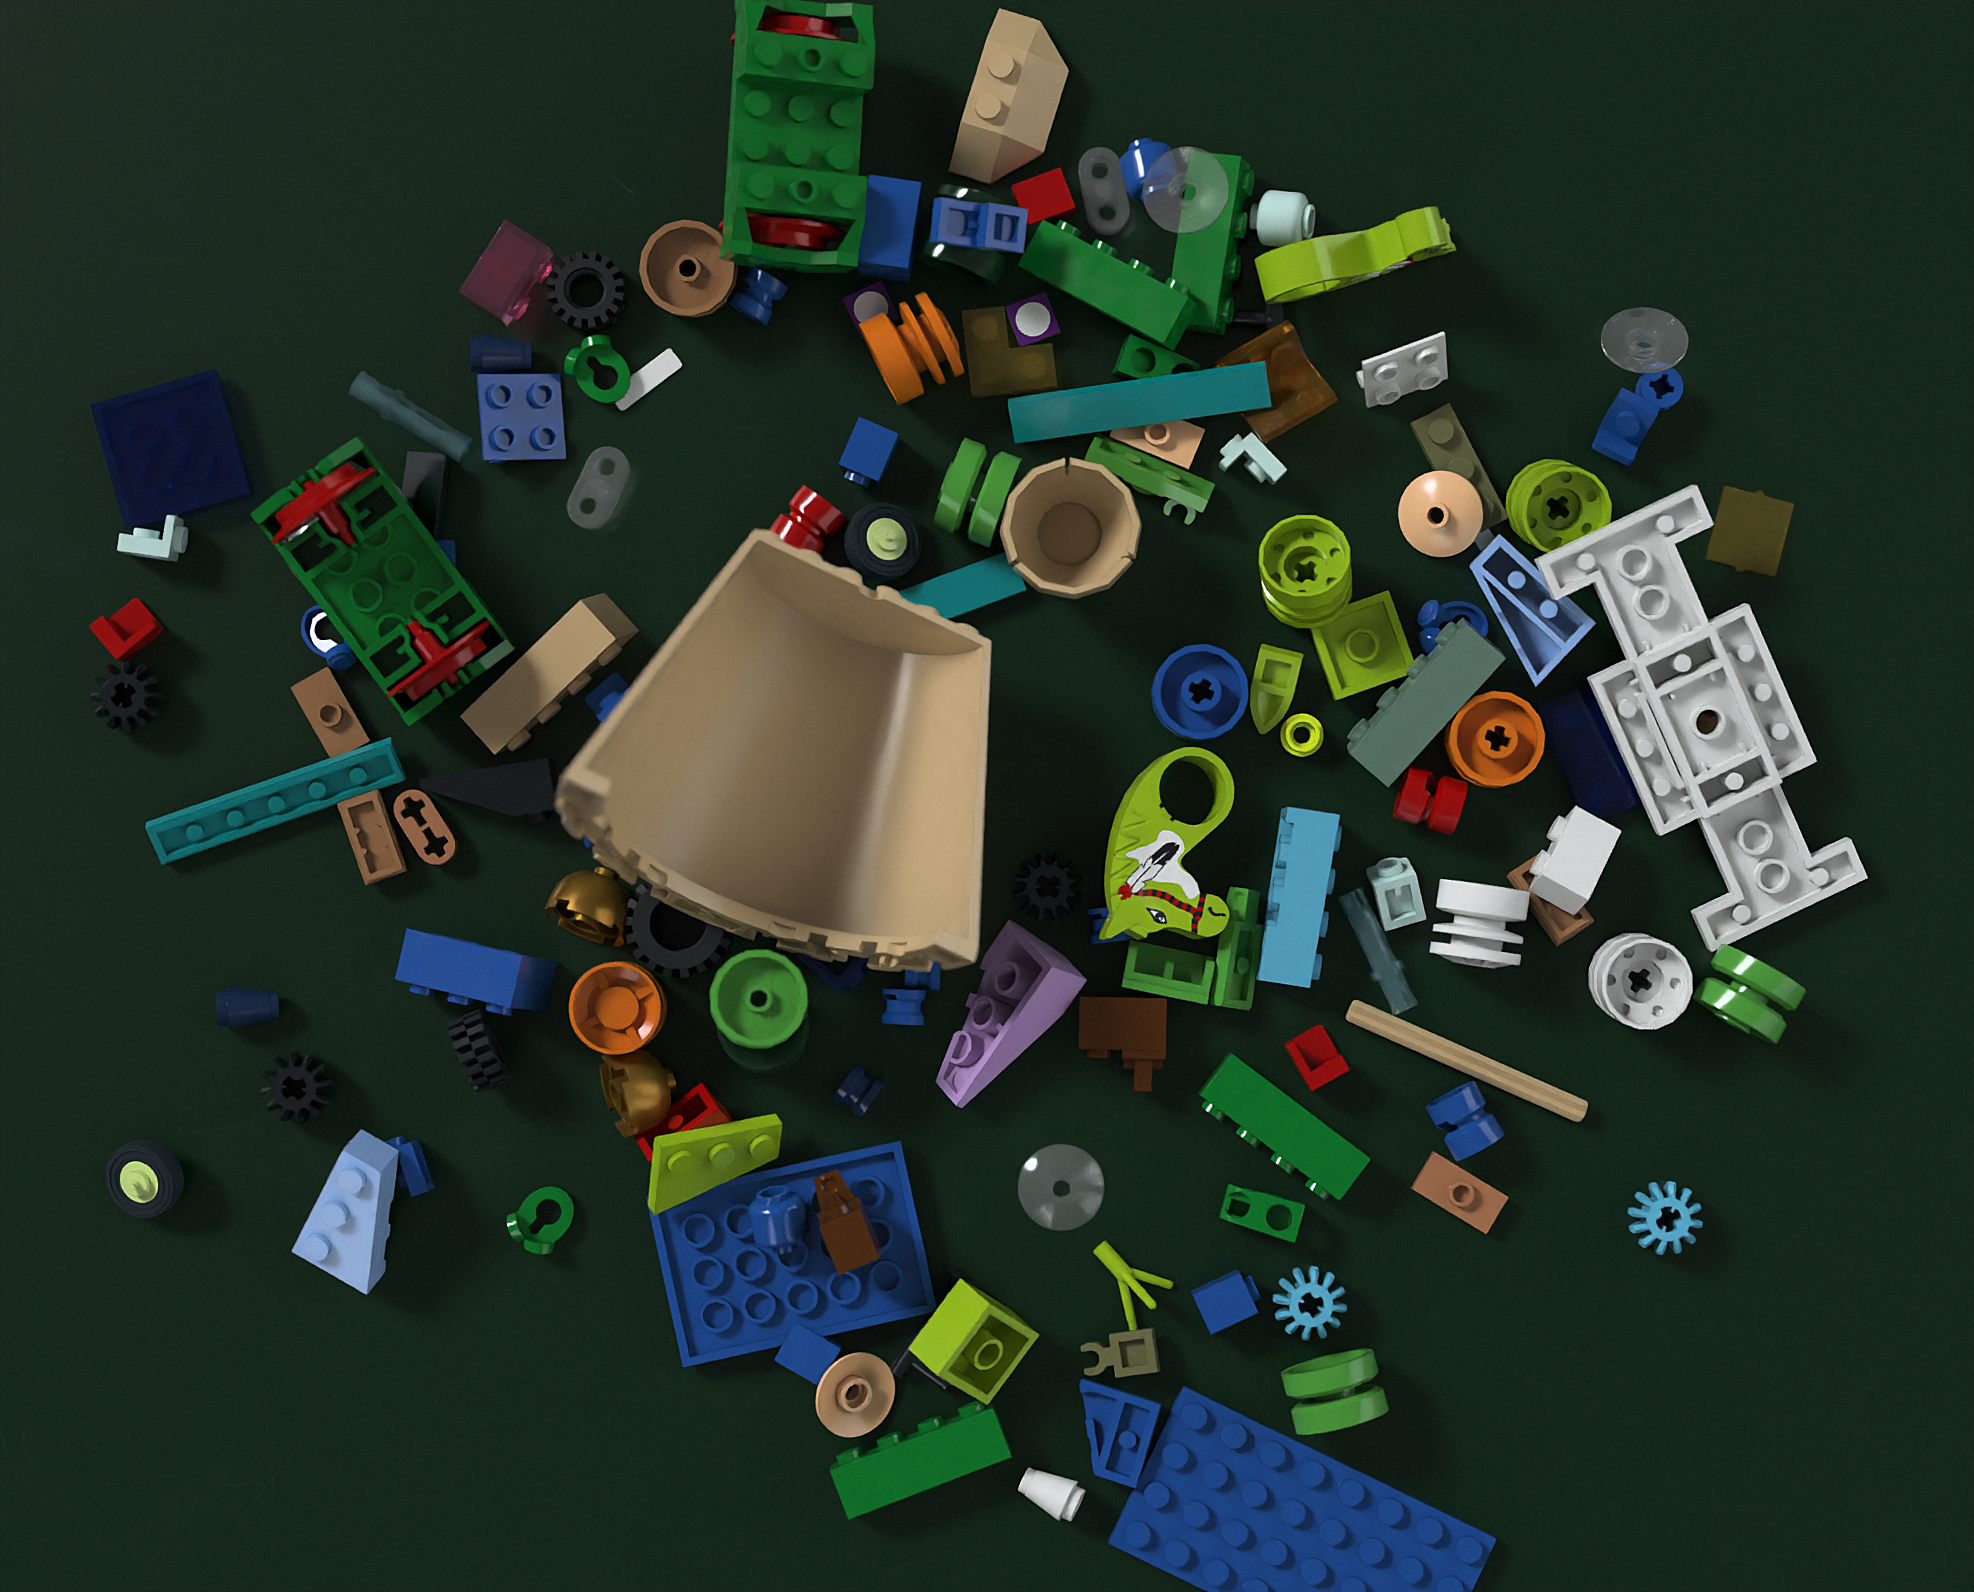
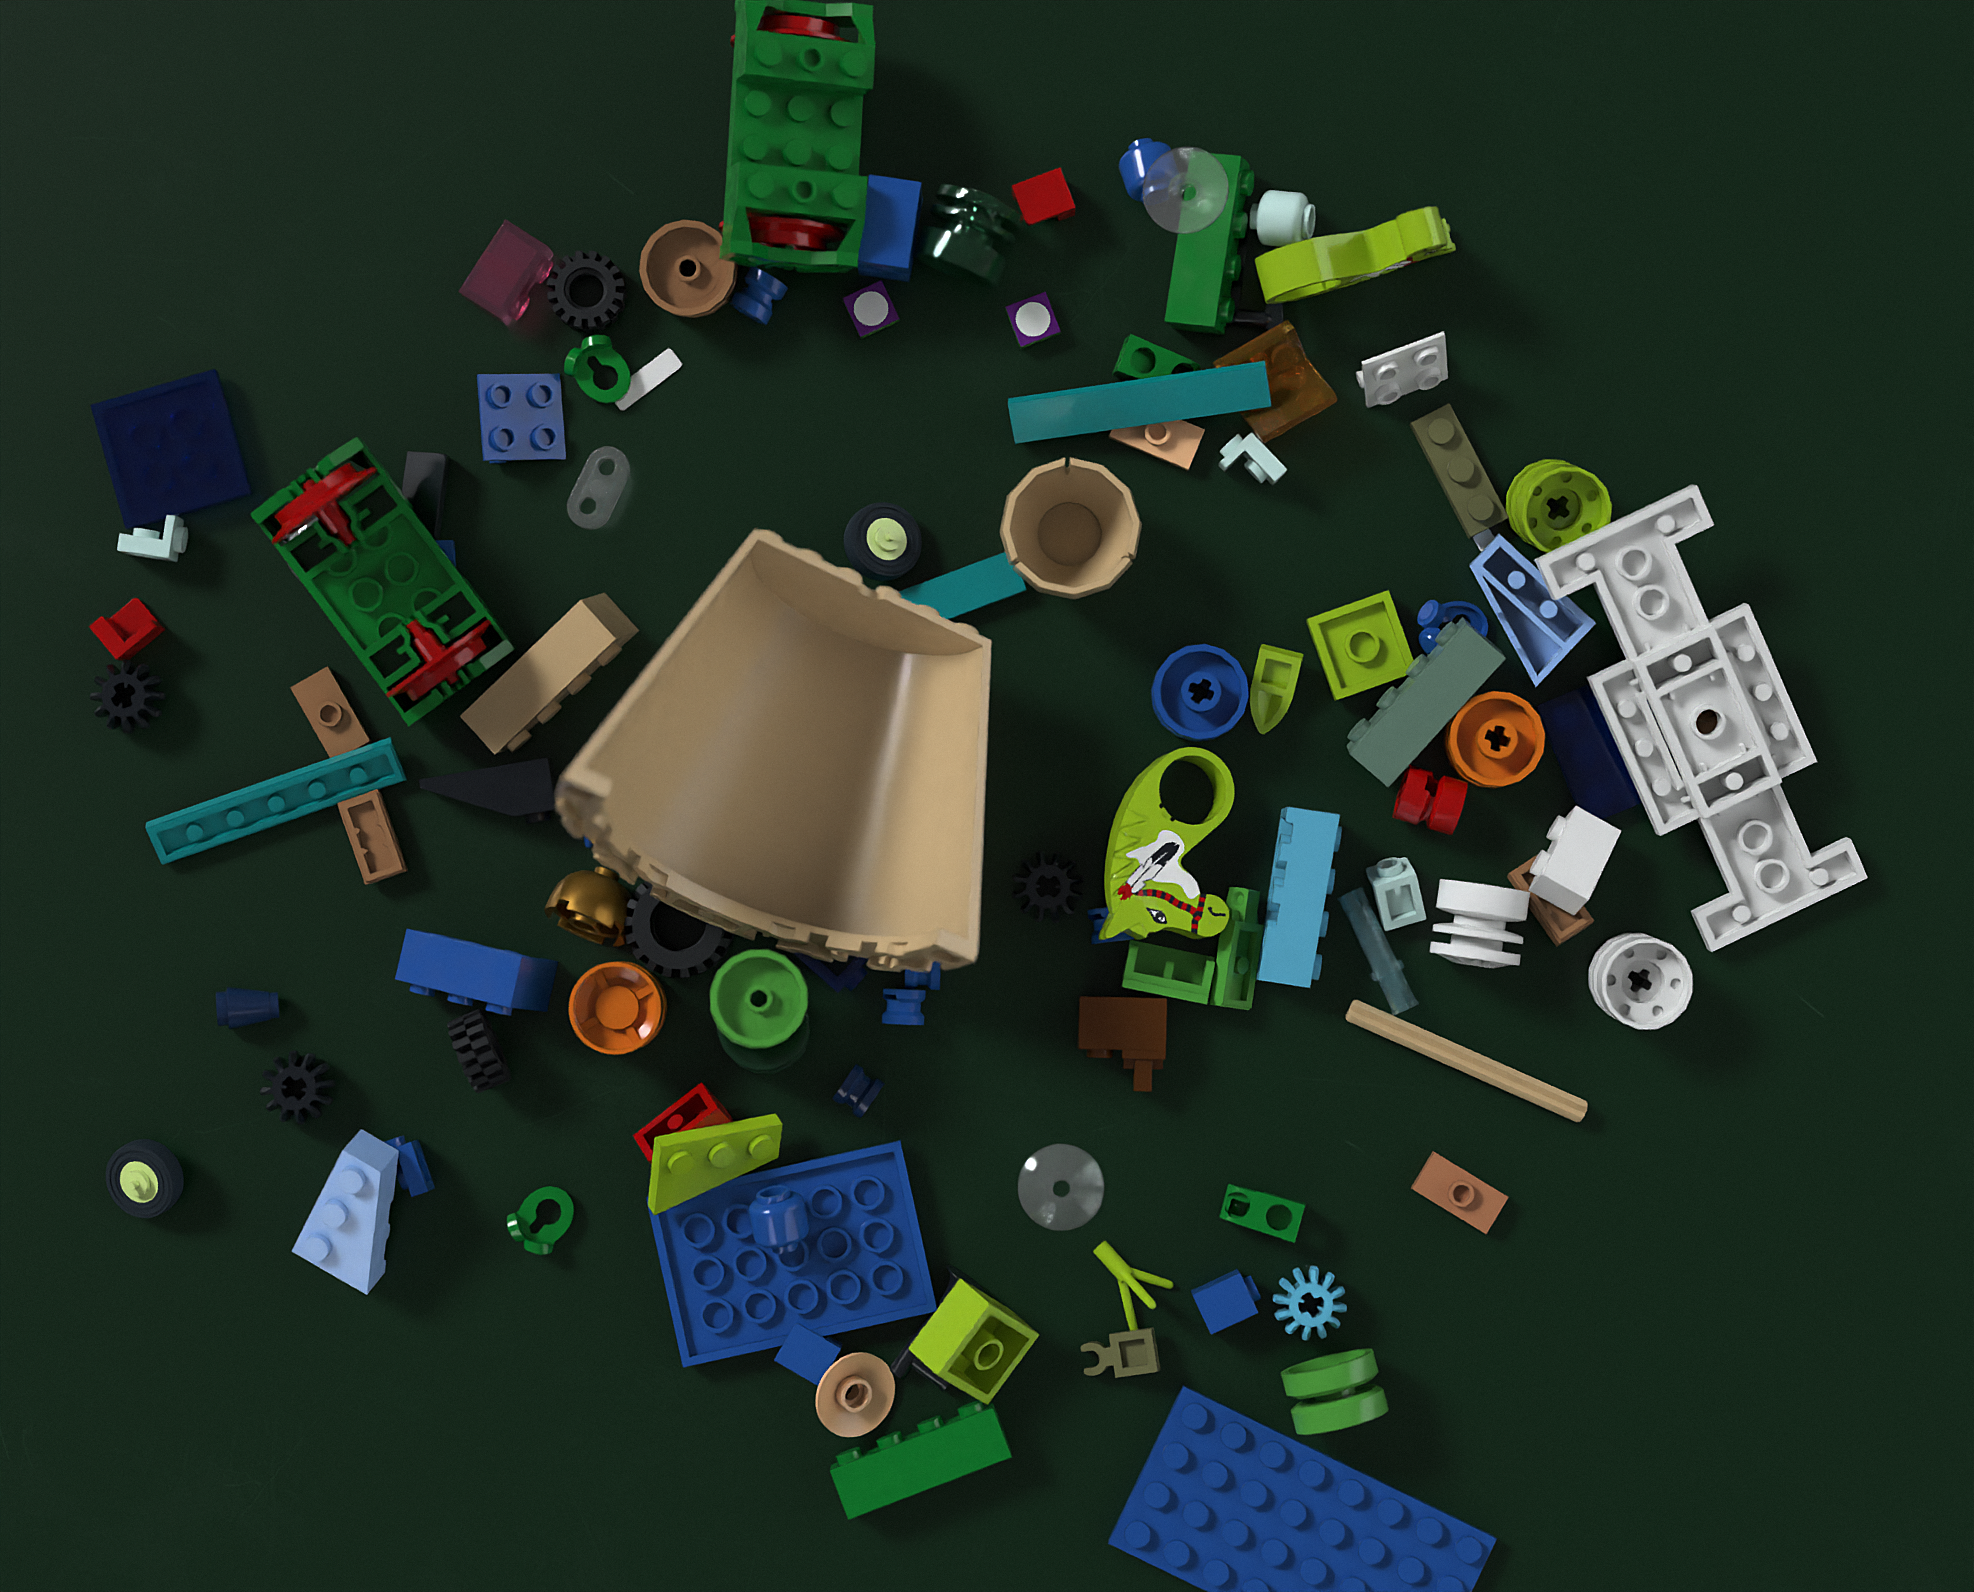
(337, 655): blue piece -> none
(405, 413): clear light blue pin -> none
(416, 832): nougat beam -> none
(498, 354): dark blue cone -> none
(607, 696): blue bracket -> none
(637, 1090): pearl gold cylinder -> none
(808, 521): red wheel -> none
(845, 1224): reddish brown hinge -> none
(868, 453): blue brick -> none
(912, 348): orange wheel -> none
(972, 491): bright green wheel -> none
(978, 225): blue slope -> none
(995, 366): clear yellow plate -> none
(1009, 100): tan wedge -> none
(1017, 1001): lavender wedge -> none
(1052, 1493): white cone -> none
(1103, 192): clear plate -> none
(1108, 284): green brick -> none
(1118, 1430): blue wing -> none
(1151, 475): bright green plate -> none
(1283, 1126): green brick -> none
(1304, 551): lime wheel -> none
(1315, 735): neon yellow plate -> none
(1316, 1057): red panel -> none
(1461, 510): light nougat dish -> none
(1465, 1121): blue wheel -> none
(1625, 427): blue bracket -> none
(1644, 340): clear dish -> none
(1657, 392): blue wheel -> none
(1678, 1223): medium azure gear -> none
(1746, 998): bright green wheel -> none
(1749, 531): clear yellow piece -> none

